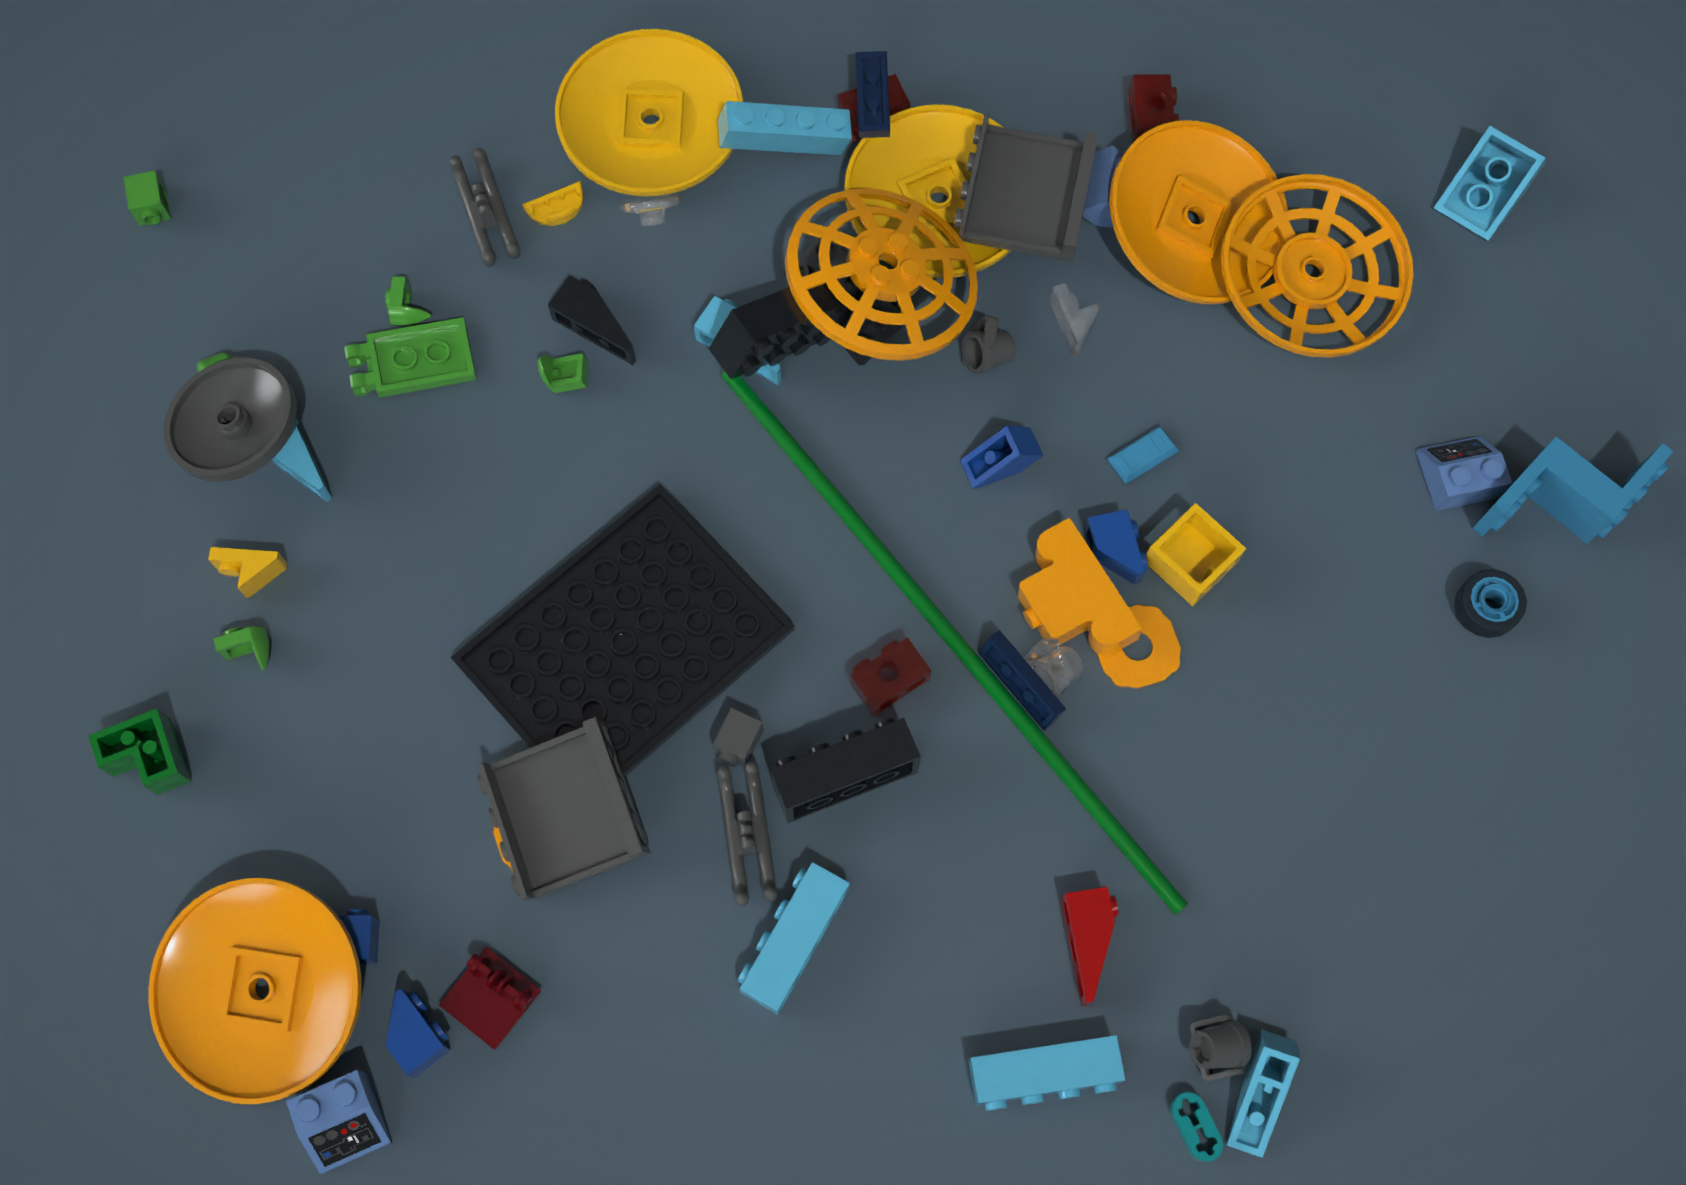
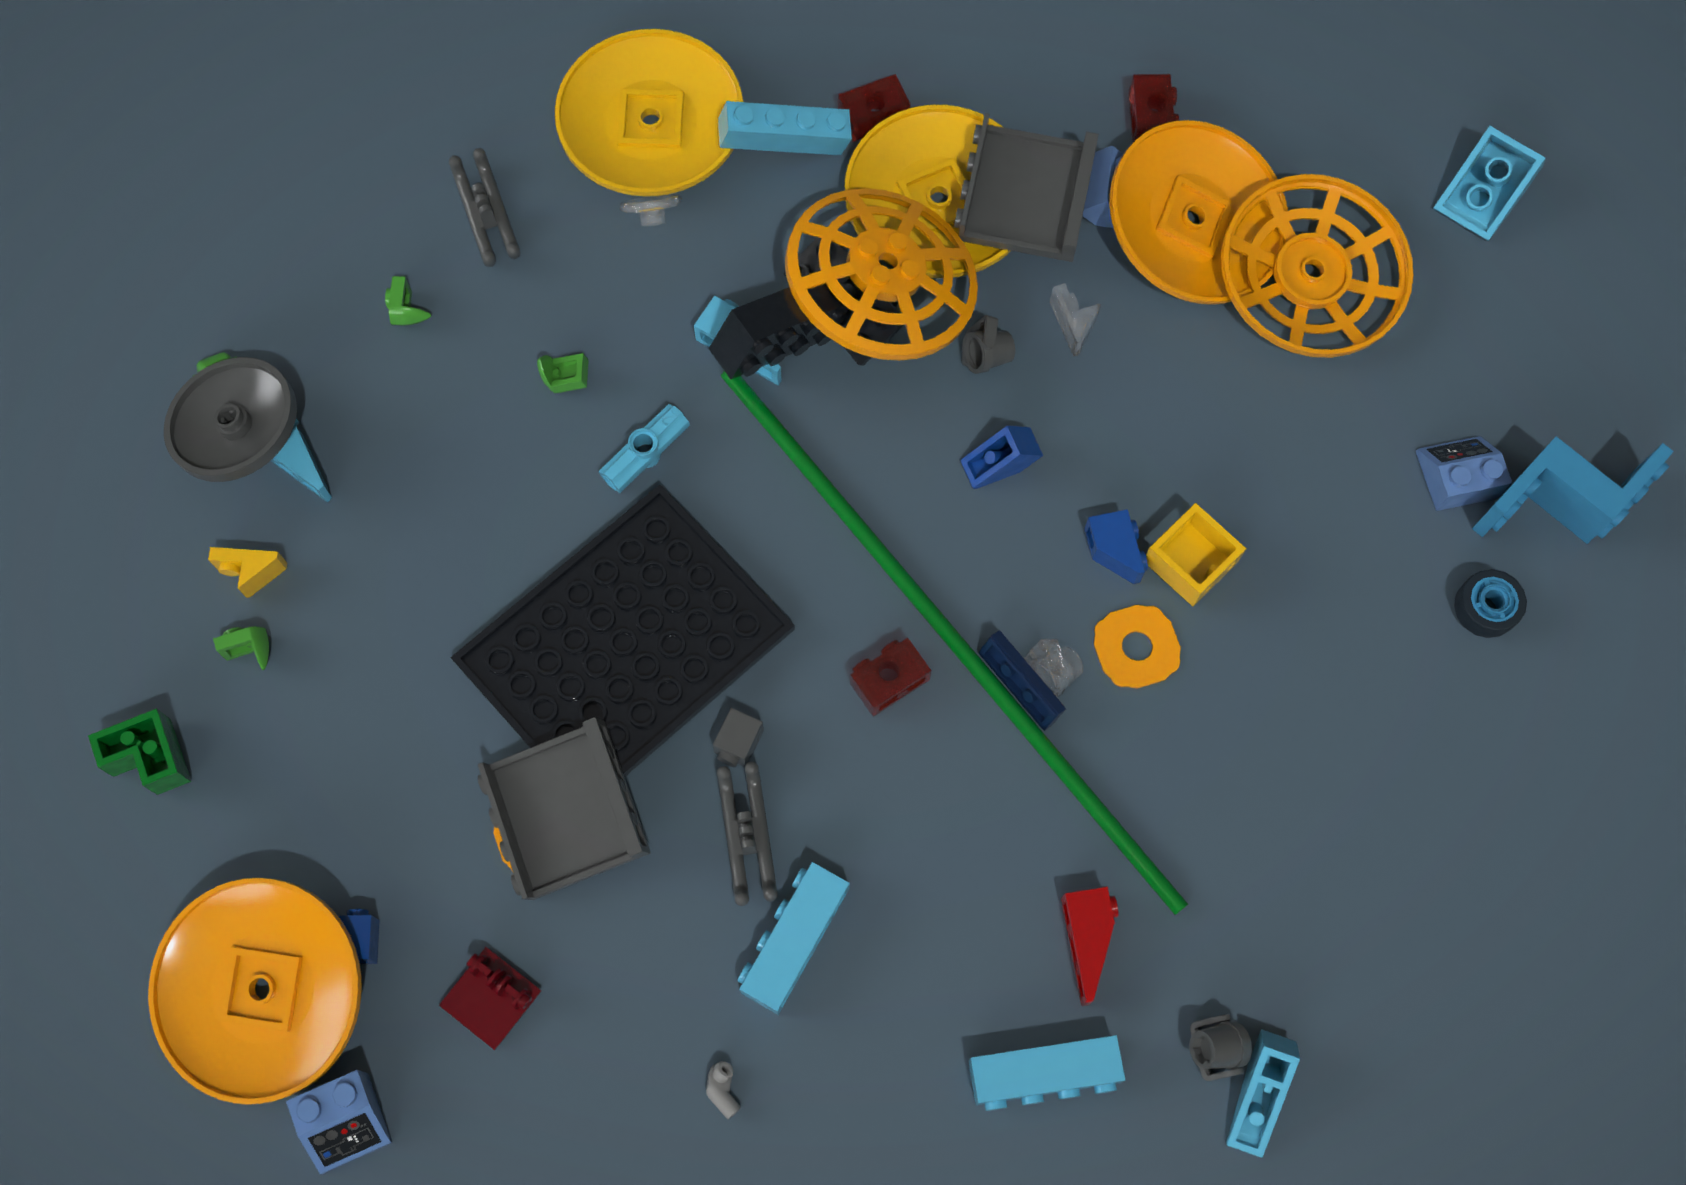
(147, 198): bright green brick -> none
(411, 1035): blue slope -> none
(412, 359): bright green tile -> none
(556, 206): yellow tile -> none
(586, 314): black slope -> none
(658, 433): none -> medium azure piece
(718, 1089): none -> light grey arm
(845, 769): black brick -> none
(872, 94): dark blue tile -> none
(1075, 594): light orange brick -> none
(1142, 455): dark azure tile -> none
(1203, 1122): teal beam -> none

